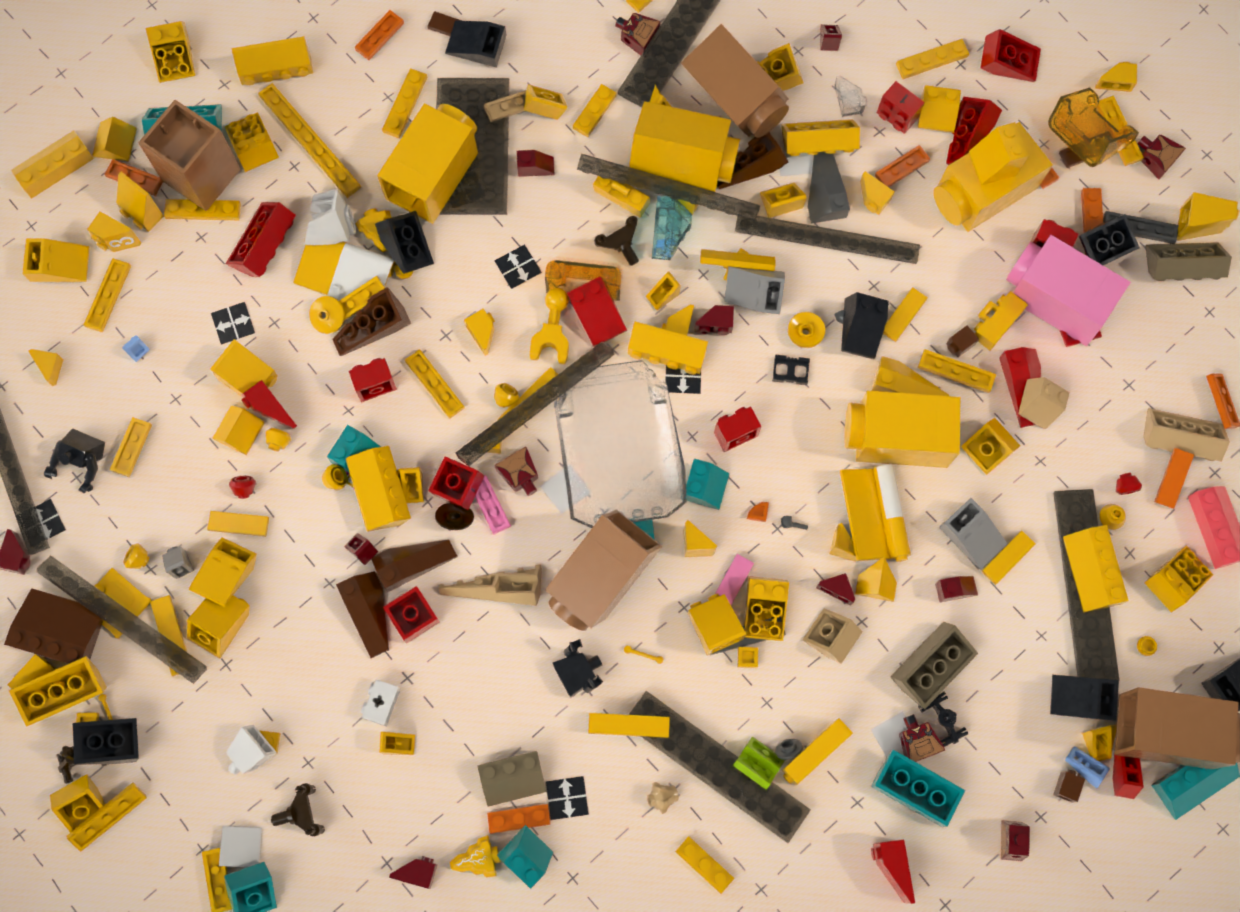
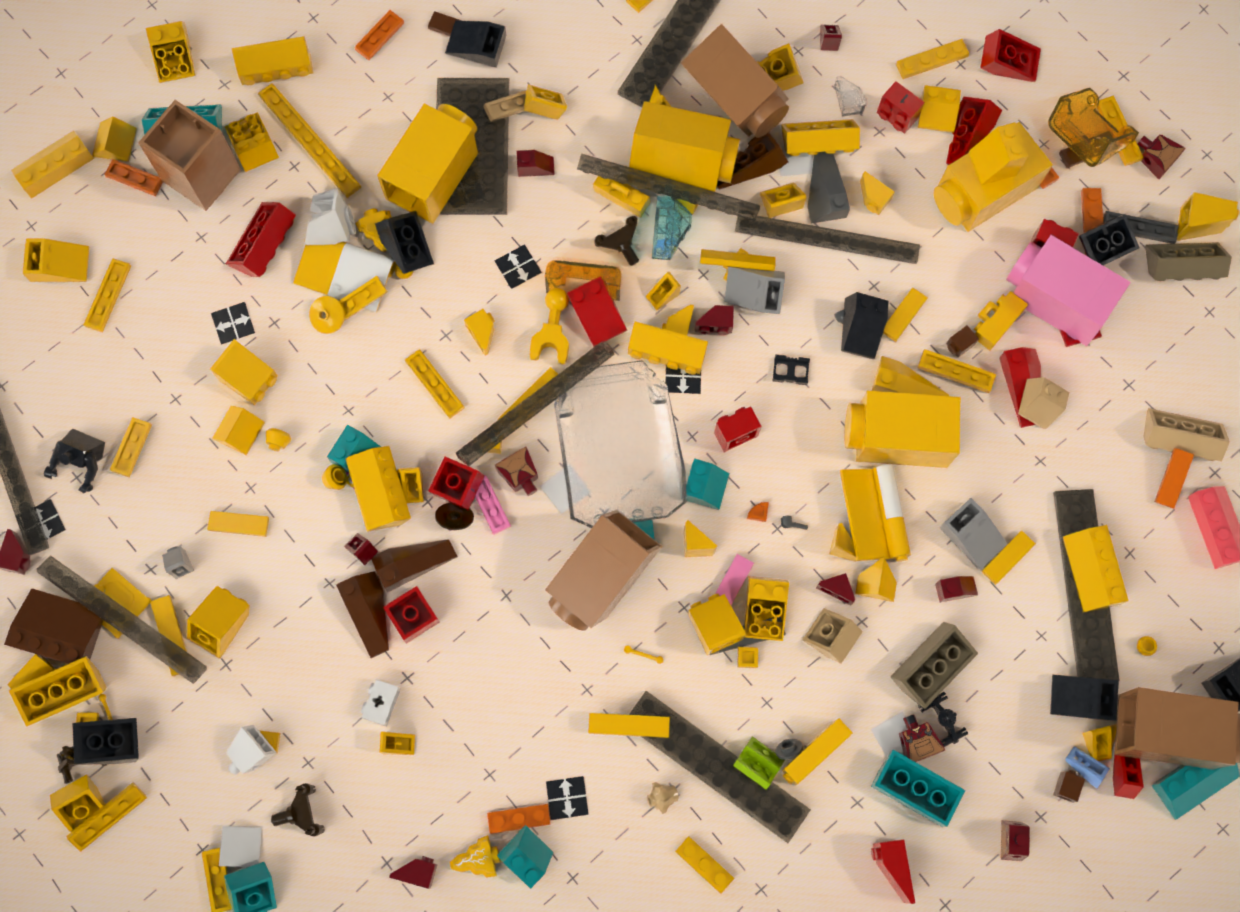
(48, 364): yellow slope -> none
(112, 234): yellow slope -> none
(135, 348): light blue tile -> none
(136, 204): yellow slope -> none
(136, 557): yellow cone -> none
(188, 210): yellow plate -> none
(223, 571): yellow slope -> none
(242, 486): red cone -> none
(264, 402): red slope -> none
(372, 379): red brick -> none
(376, 320): reddish brown wedge -> none
(404, 103): yellow plate -> none
(505, 395): yellow cone -> none
(512, 778): dark tan slope -> none
(517, 587): tan wedge -> none
(576, 671): black torso -> none
(594, 110): yellow plate -> none
(637, 31): torso -> none
(809, 322): yellow dish -> none
(902, 166): orange plate -> none
(990, 446): yellow slope -> none
(1115, 520): yellow cone -> none
(1119, 78): yellow slope -> none
(1127, 484): red cone -> none
(1179, 579): yellow slope -> none
(1223, 401): orange tile -> none

